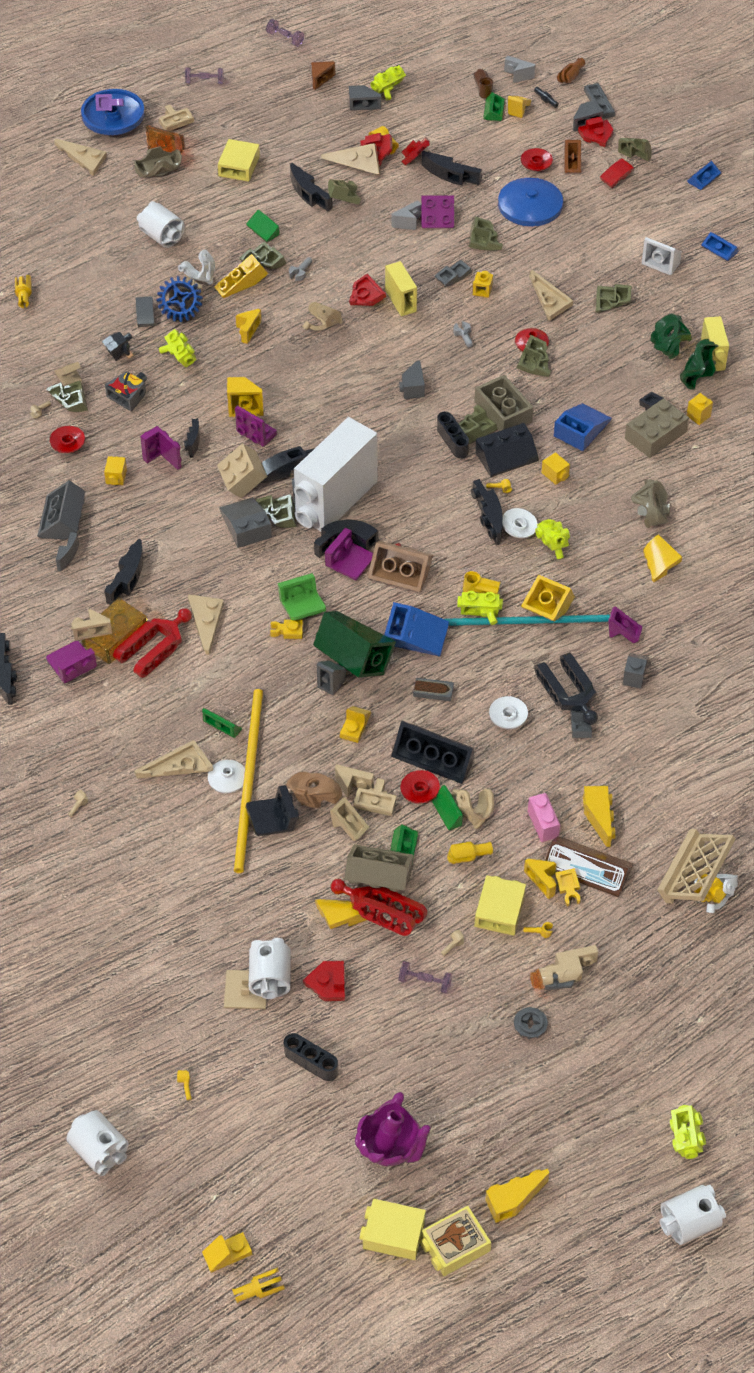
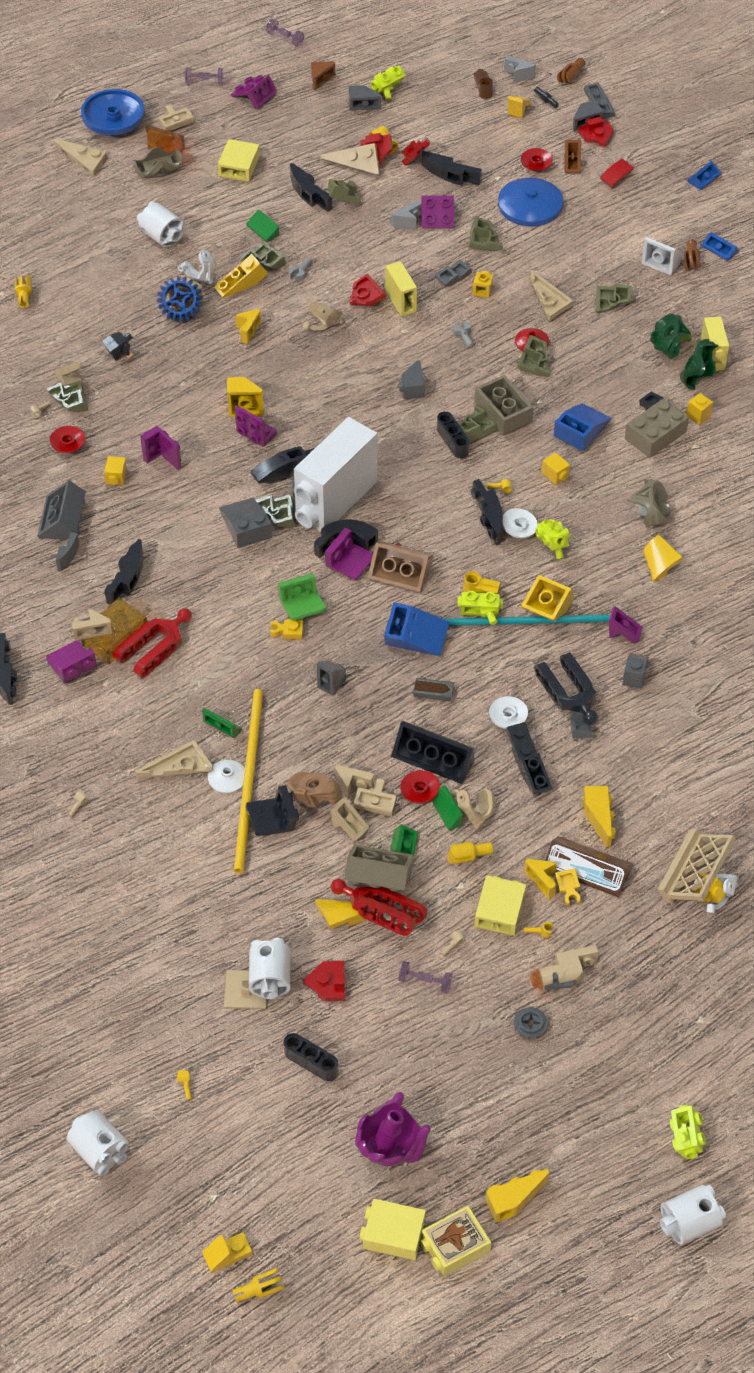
(105, 102): medium lavender plate -> none
(127, 389): dark grey torso -> none
(145, 311): dark grey slope -> none
(179, 347): neon yellow brick -> none
(193, 438): black slope -> none
(206, 614): tan wing -> none
(242, 470): tan brick -> none
(257, 88): none -> magenta bracket
(353, 645): dark green slope -> none
(354, 724): yellow slope -> none
(494, 107): green slope -> none
(506, 450): black slope -> none
(528, 759): none -> black slope
(543, 817): bright pink brick -> none
(635, 146): olive slope -> none
(692, 255): none -> dark orange arm

